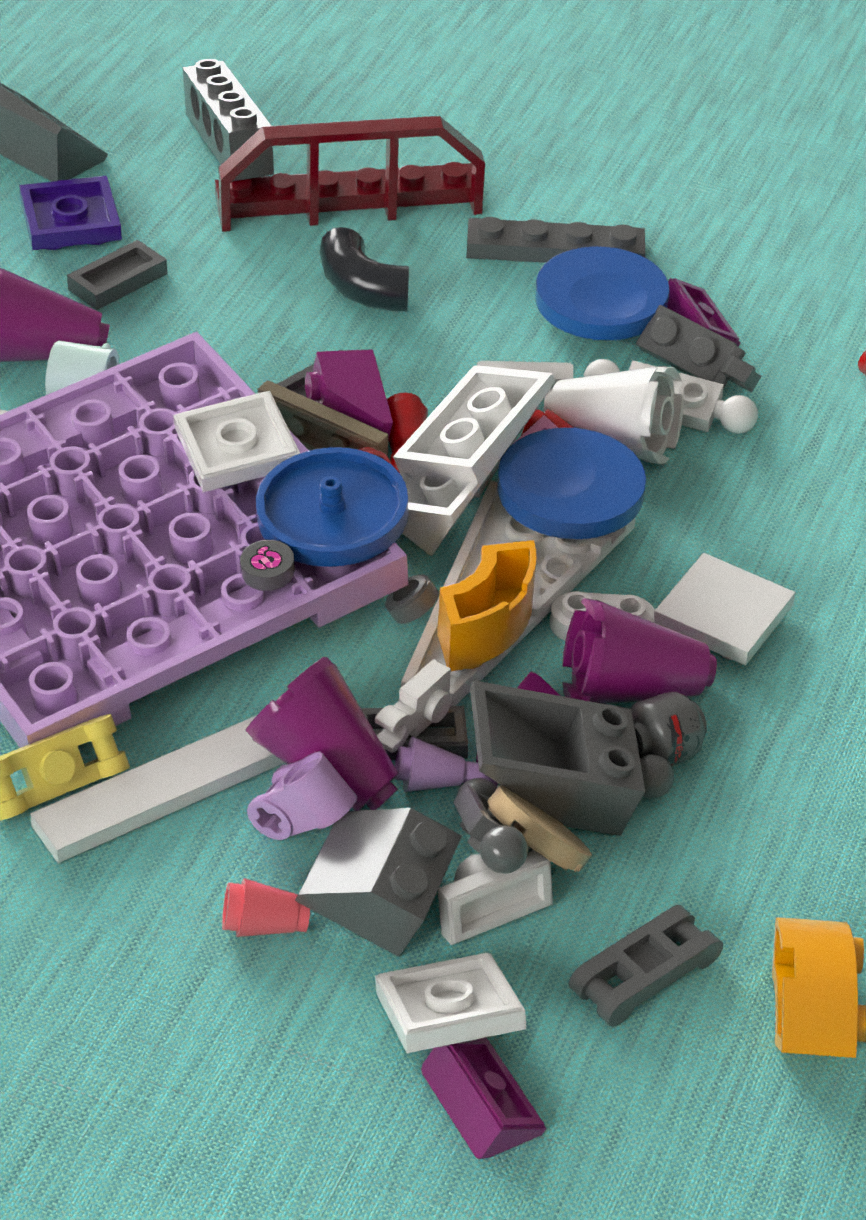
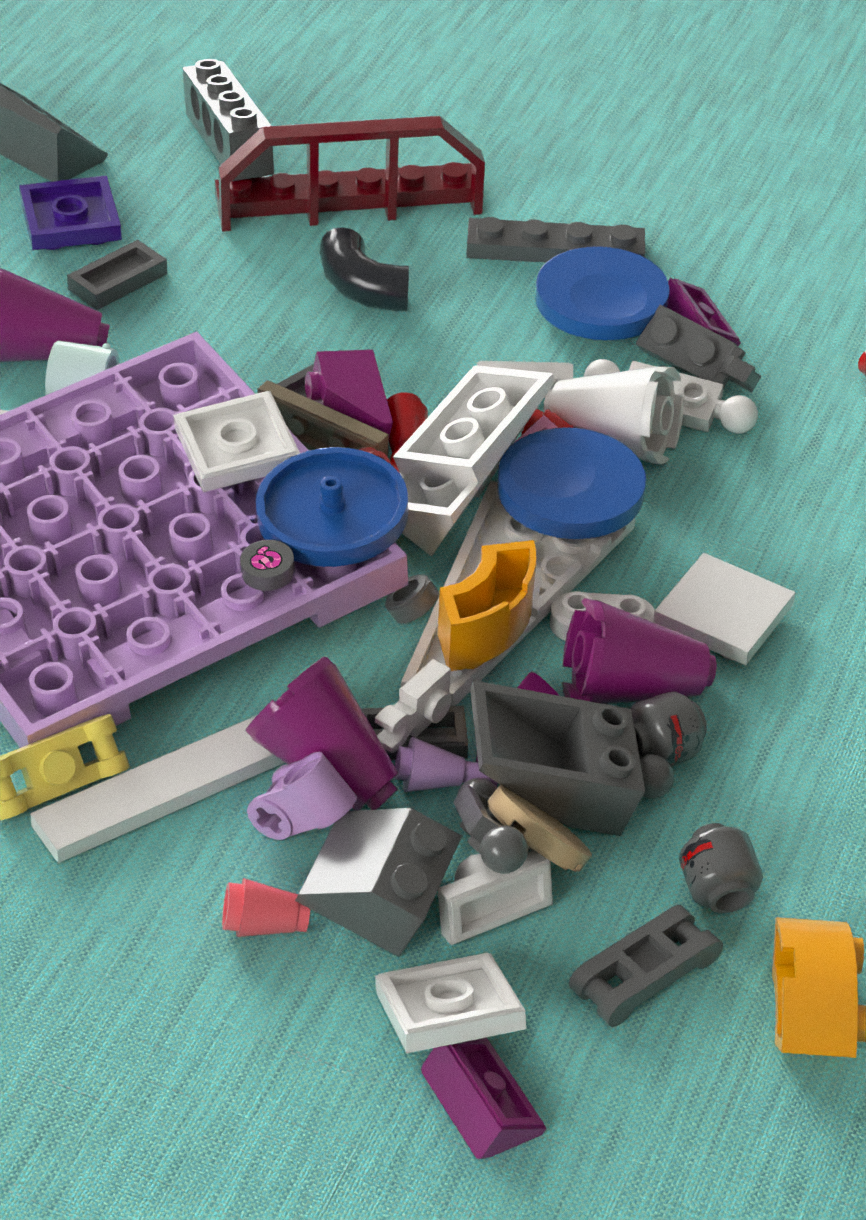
(721, 868): none -> dark grey head

